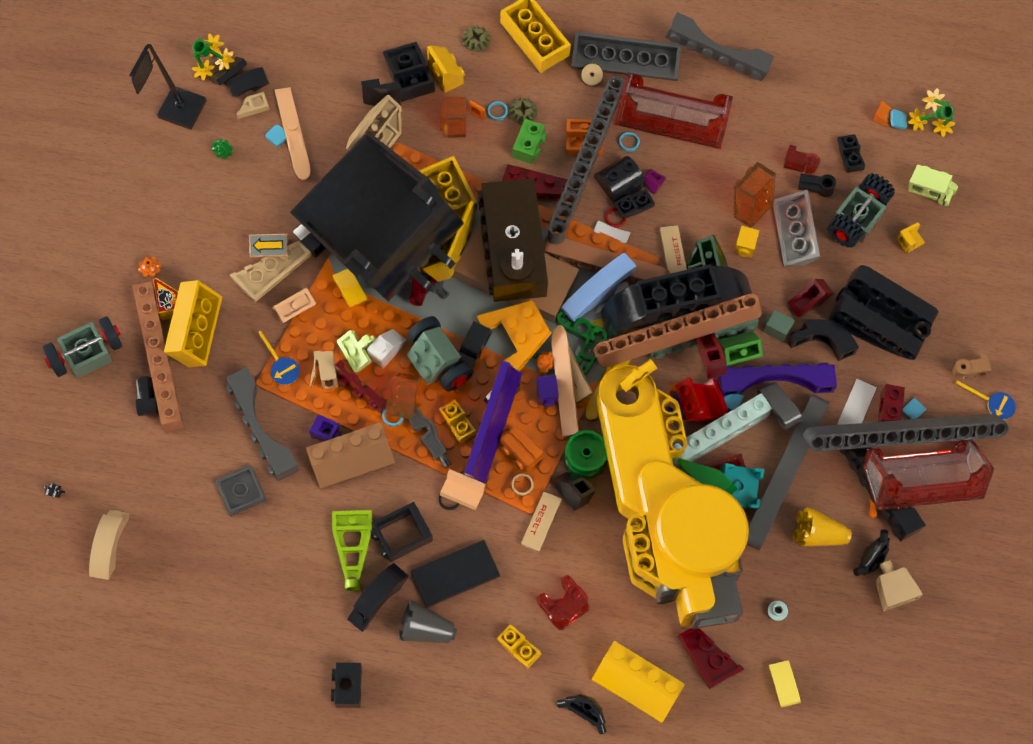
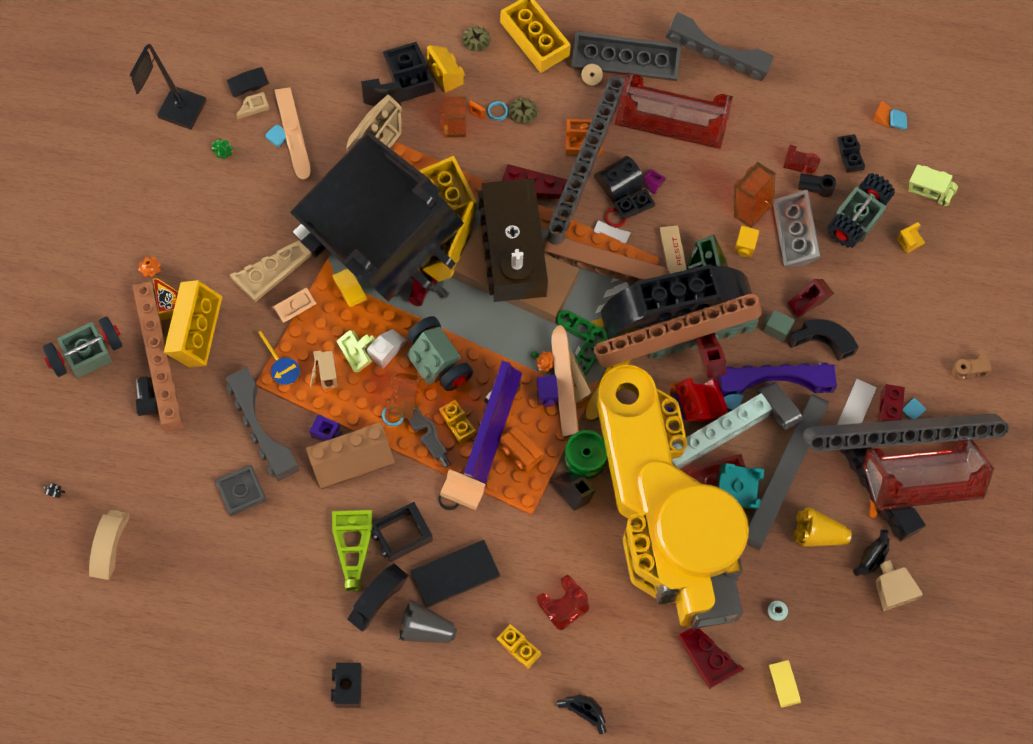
(203, 48): yellow plant -> none
(222, 76): black tile -> none
(268, 245): panel -> none
(364, 392): dark red wing -> none
(474, 344): black piece -> none
(524, 326): light orange wing -> none
(525, 493): tan piece -> none
(528, 141): bright green brick -> none
(541, 522): tan tile -> none
(598, 287): light blue slope -> none
(629, 134): medium azure piece -> none
(638, 375): yellow pin -> none
(638, 681): yellow slope -> none
(707, 475): green slope -> none
(741, 347): bright green brick -> none
(883, 313): black panel -> none
(943, 113): yellow plant -> none
(998, 403): blue piece -> none

